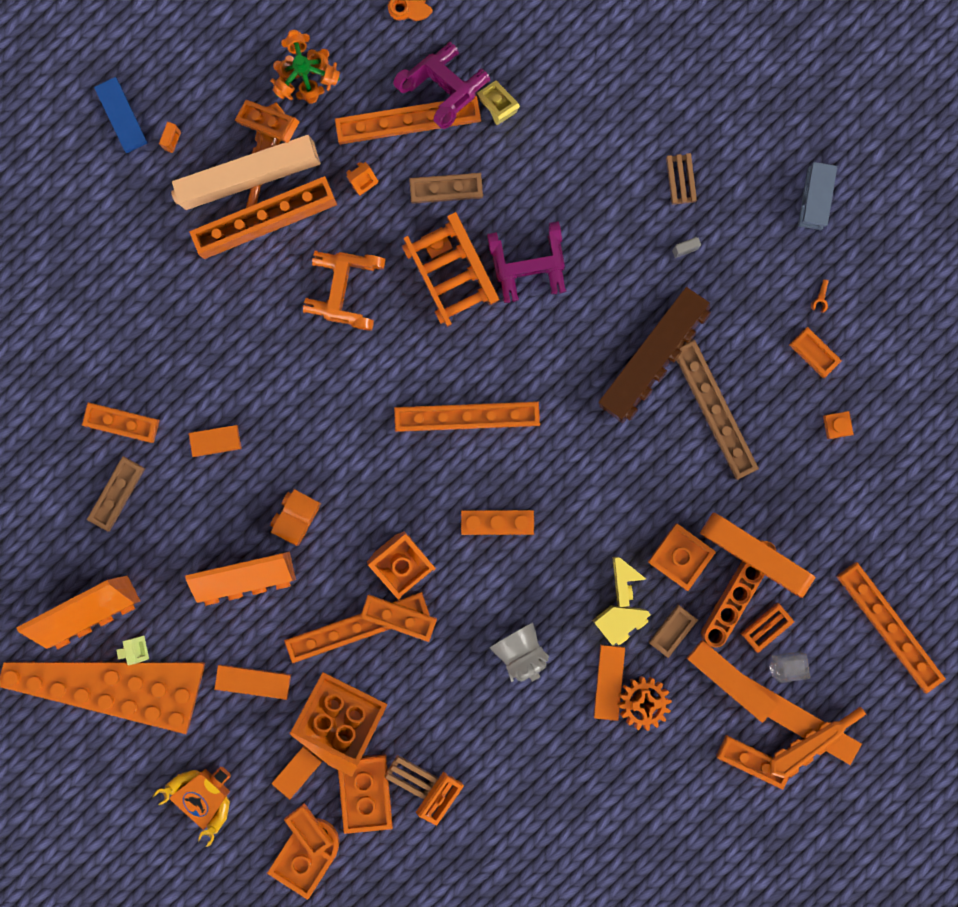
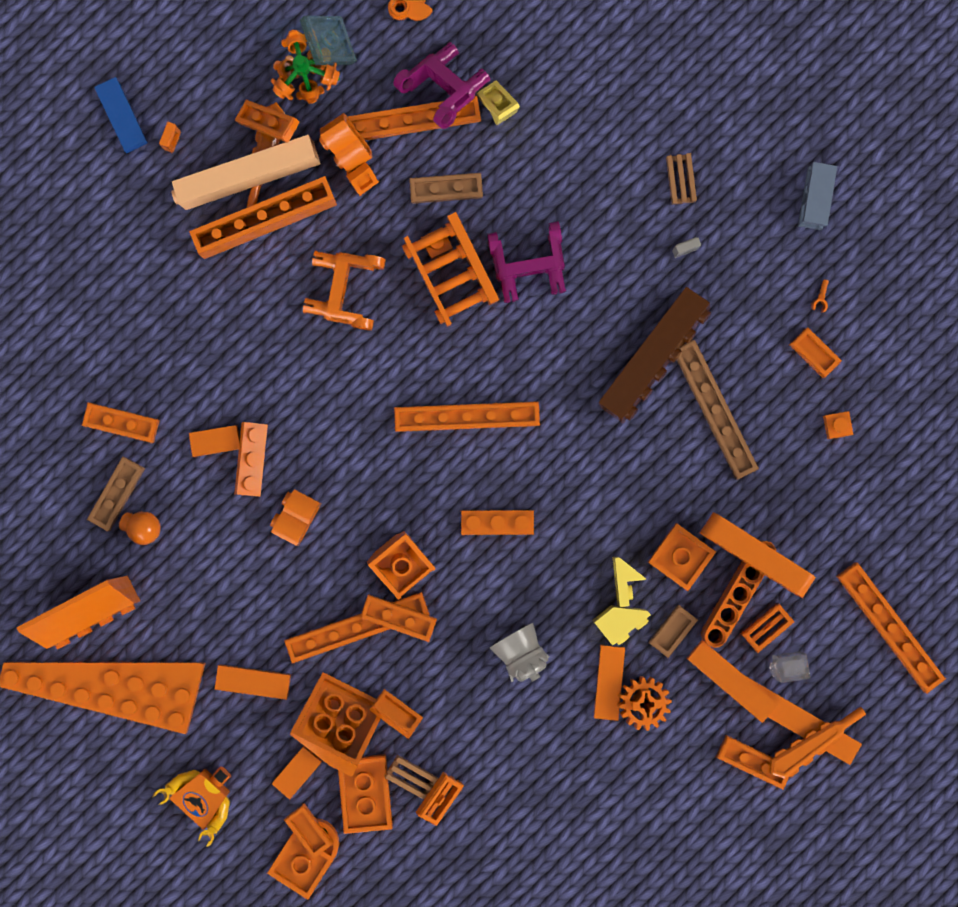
(134, 650): yellowish green tile -> none
(140, 527): none -> orange piece
(242, 577): orange slope -> none
(251, 459): none -> orange plate
(328, 40): none -> clear light blue tile
(345, 143): none -> orange brick
(396, 713): none -> orange tile

